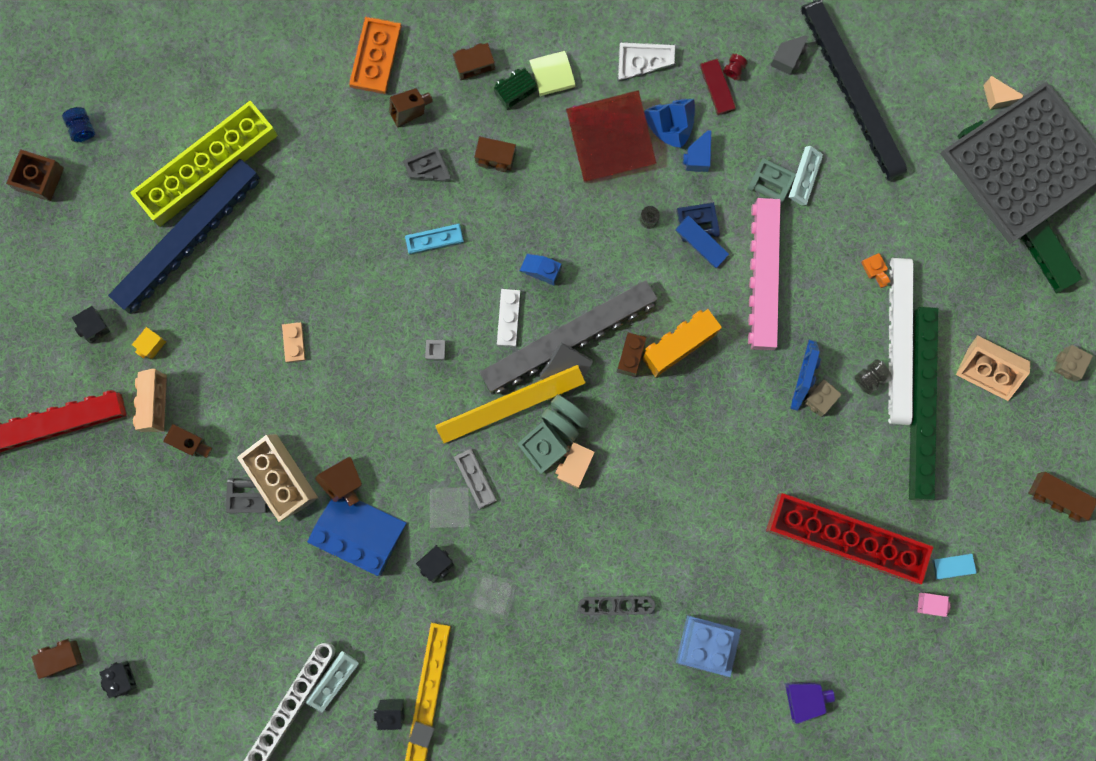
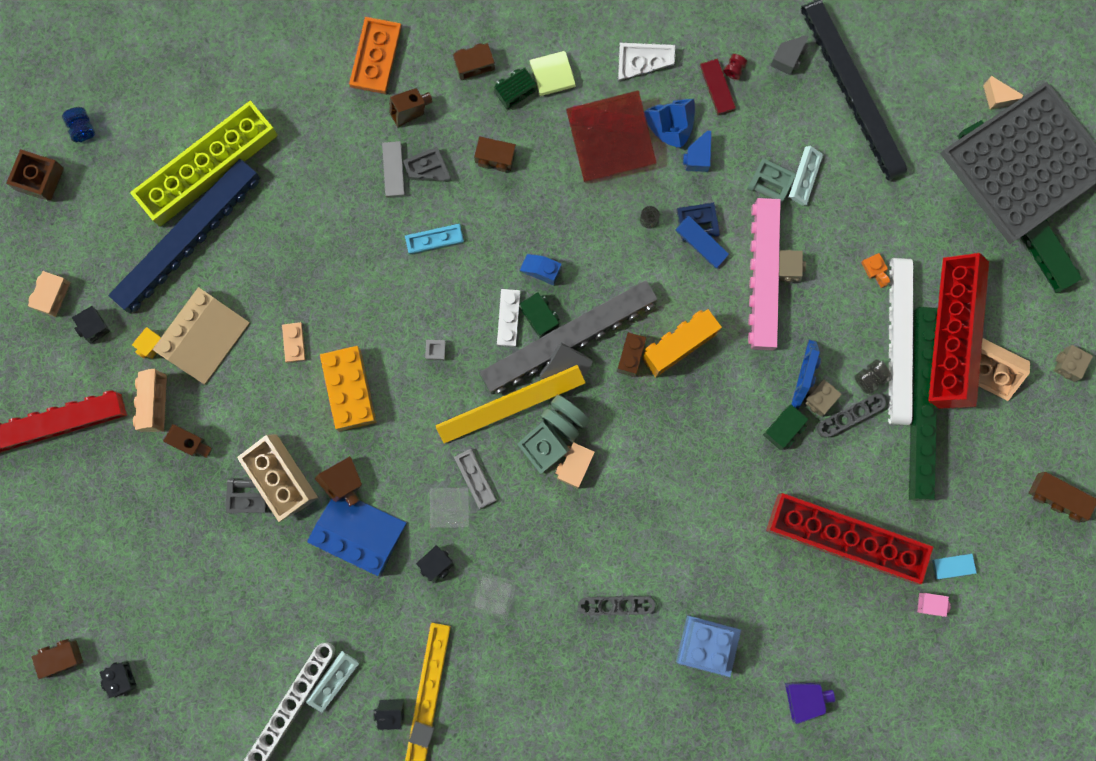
(48, 293): none -> light nougat brick
(201, 336): none -> tan slope
(348, 388): none -> light orange brick
(393, 169): none -> light grey tile
(539, 314): none -> dark green brick
(785, 427): none -> dark green brick
(791, 266): none -> dark tan head
(851, 416): none -> dark grey beam
(959, 331): none -> red brick

